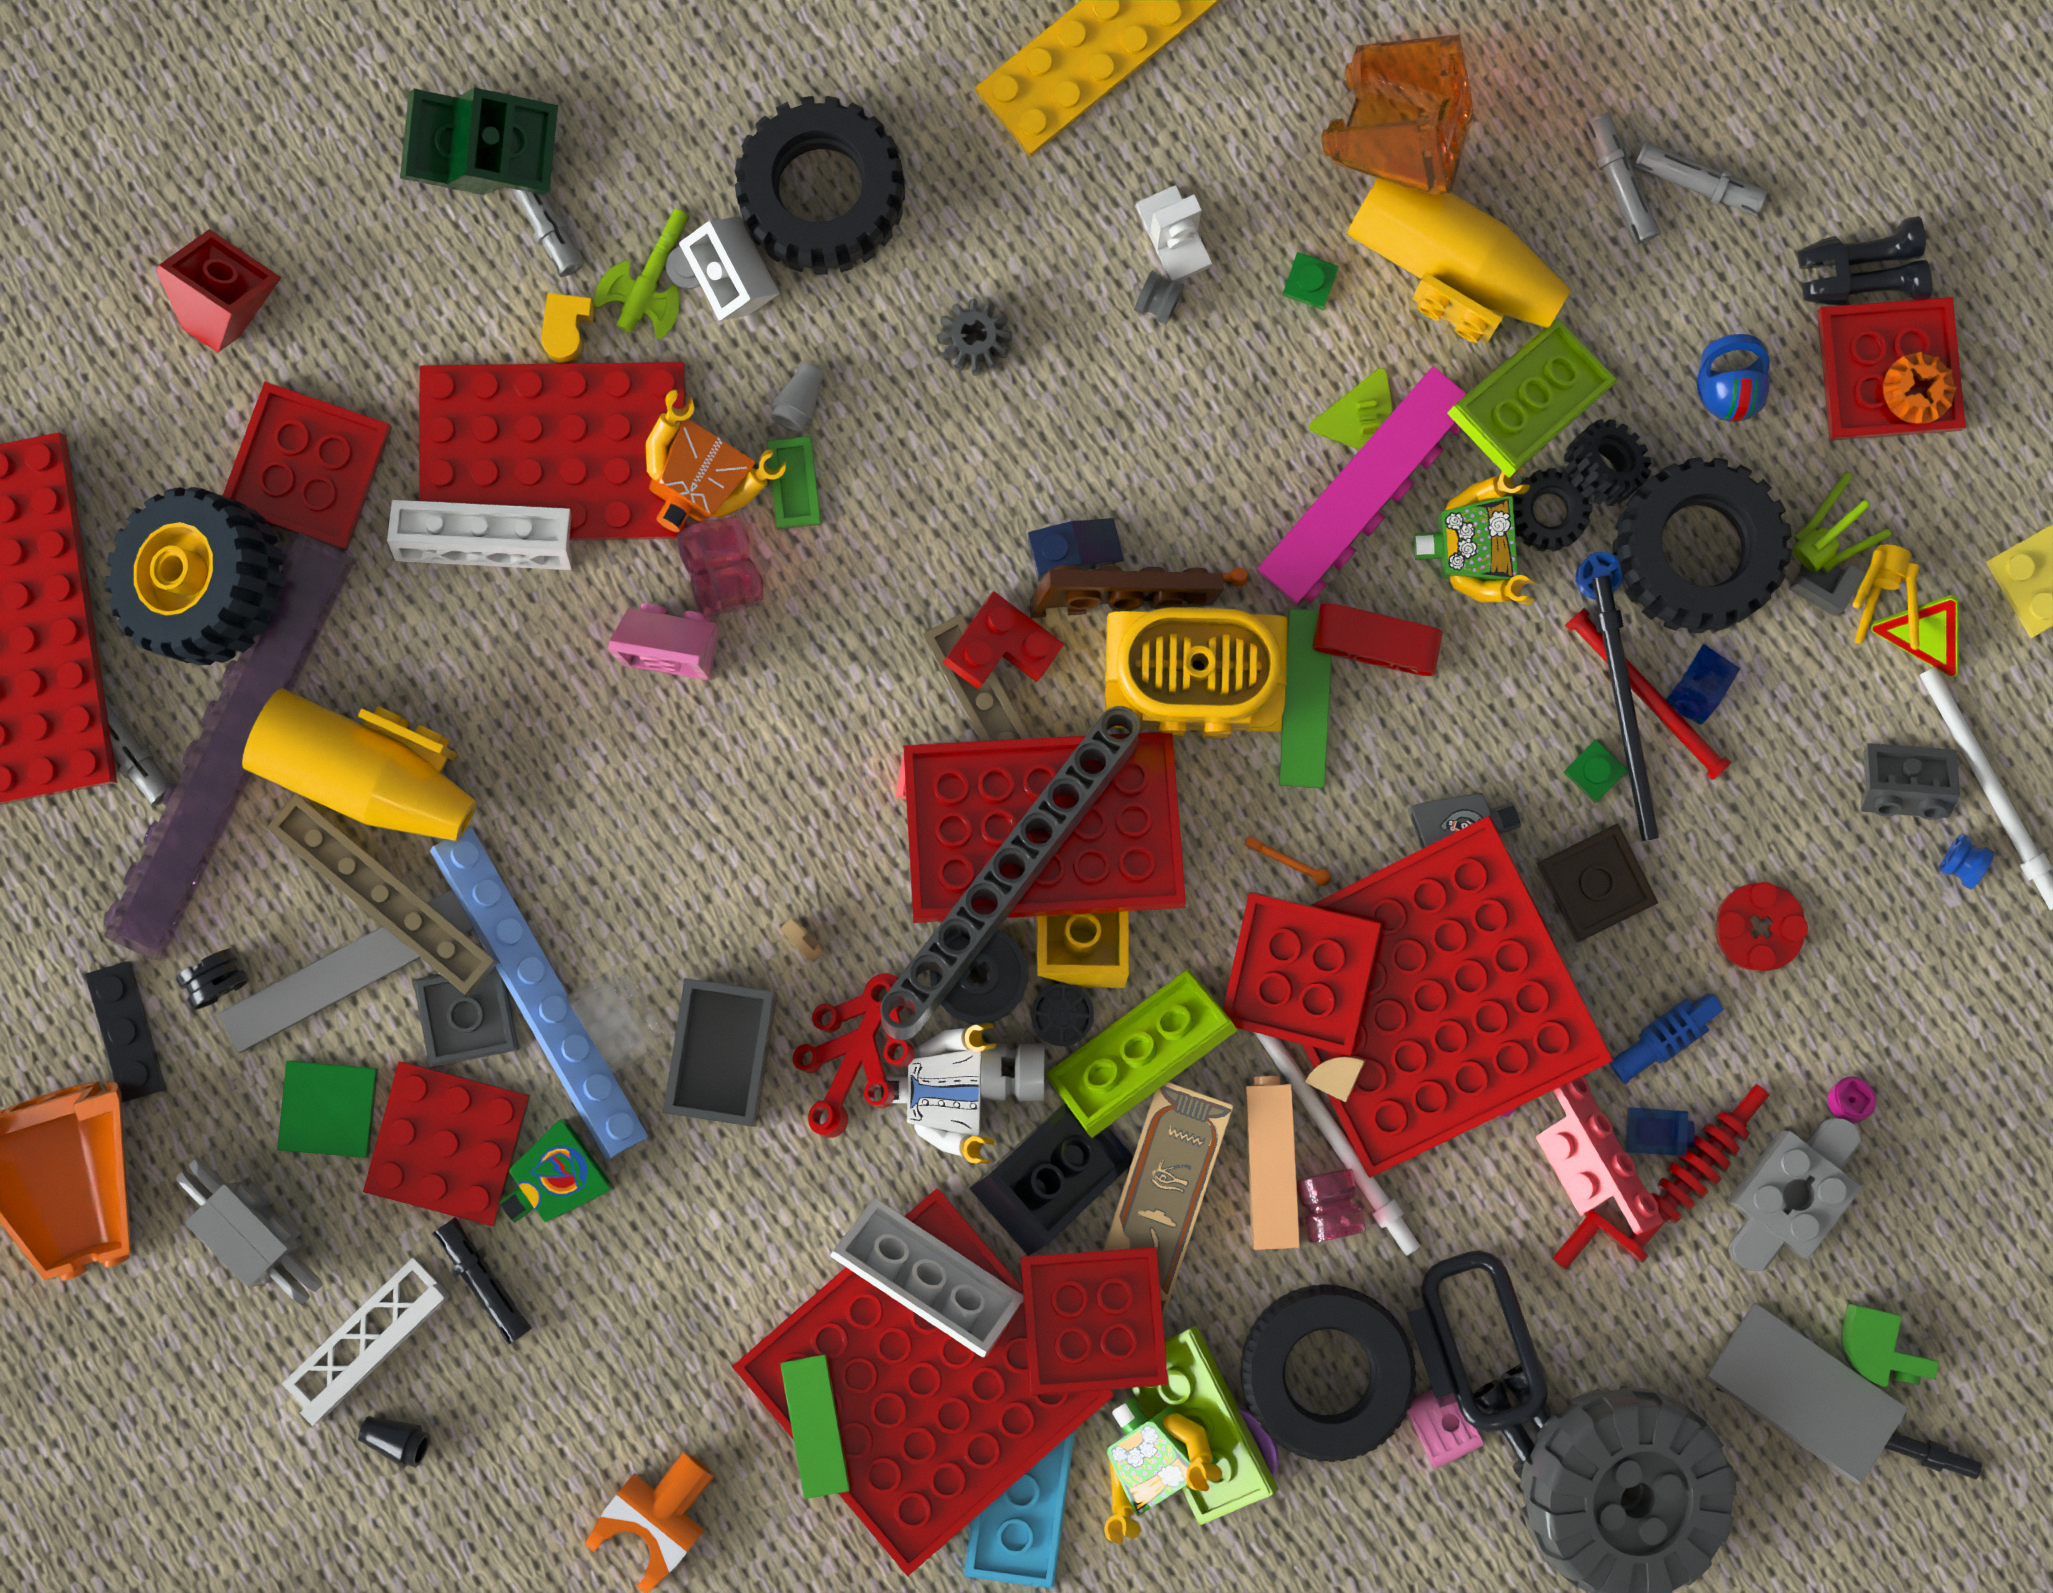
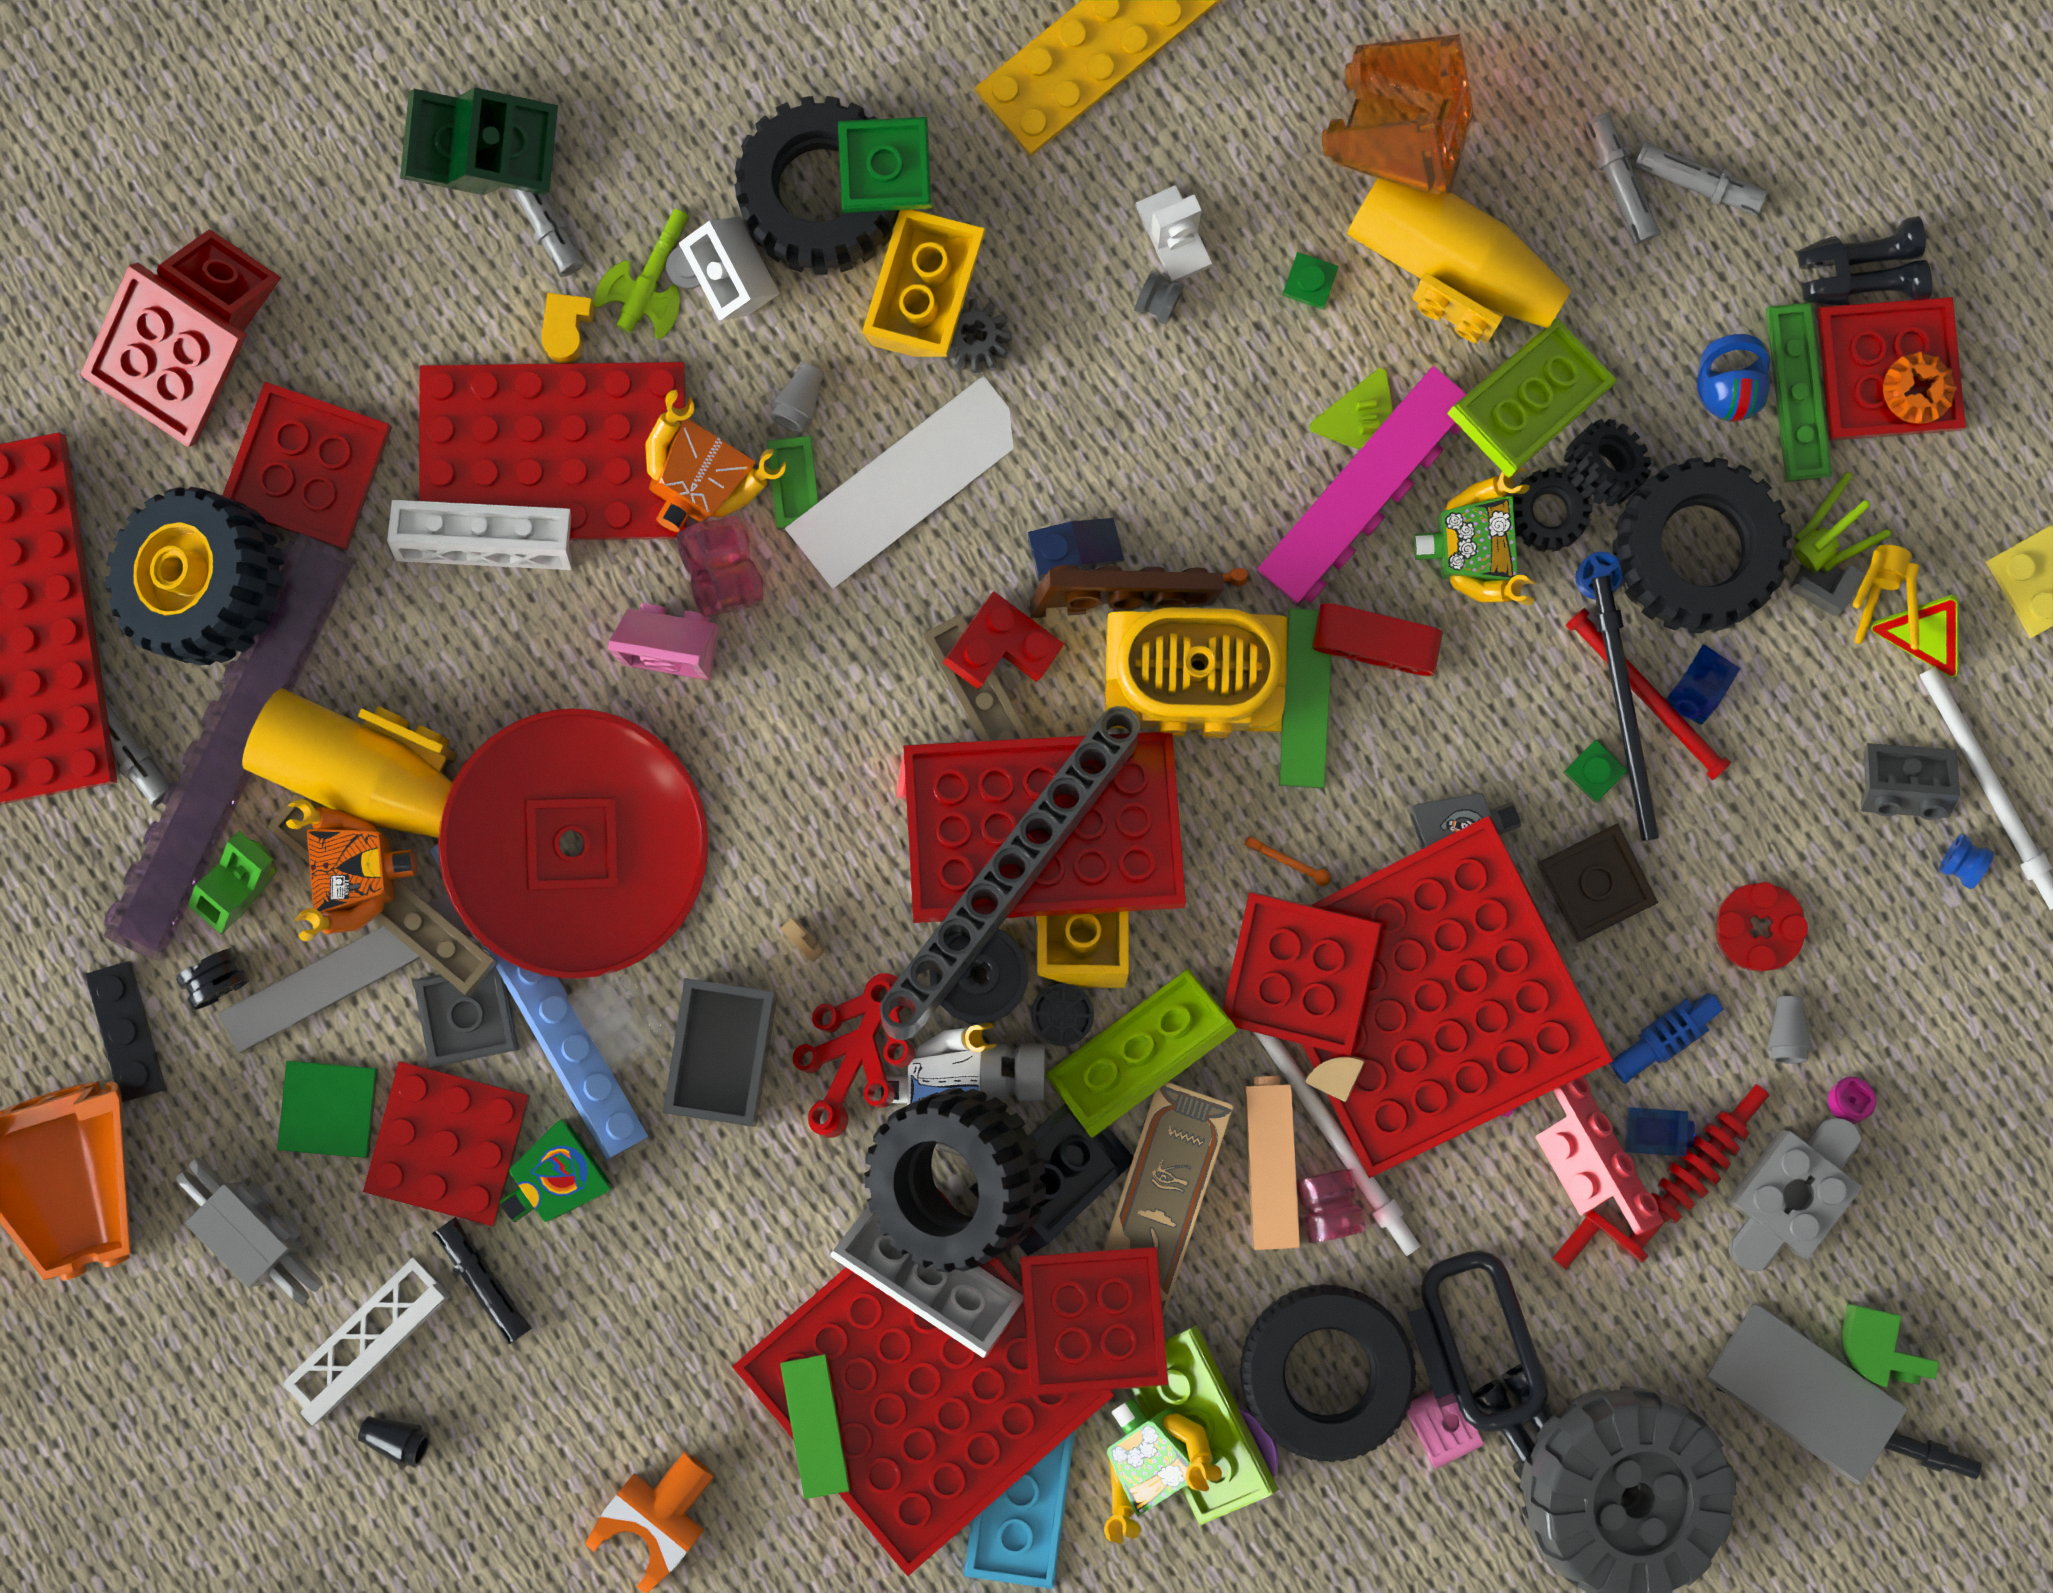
(163, 354): none -> plate
(233, 883): none -> bright green brick
(348, 870): none -> orange torso
(637, 830): none -> red dish
(884, 164): none -> green tile
(905, 483): none -> white sticker
(909, 1200): none -> black tyre
(922, 284): none -> yellow slope
(1789, 1032): none -> light grey cone
(1798, 392): none -> bright green tile

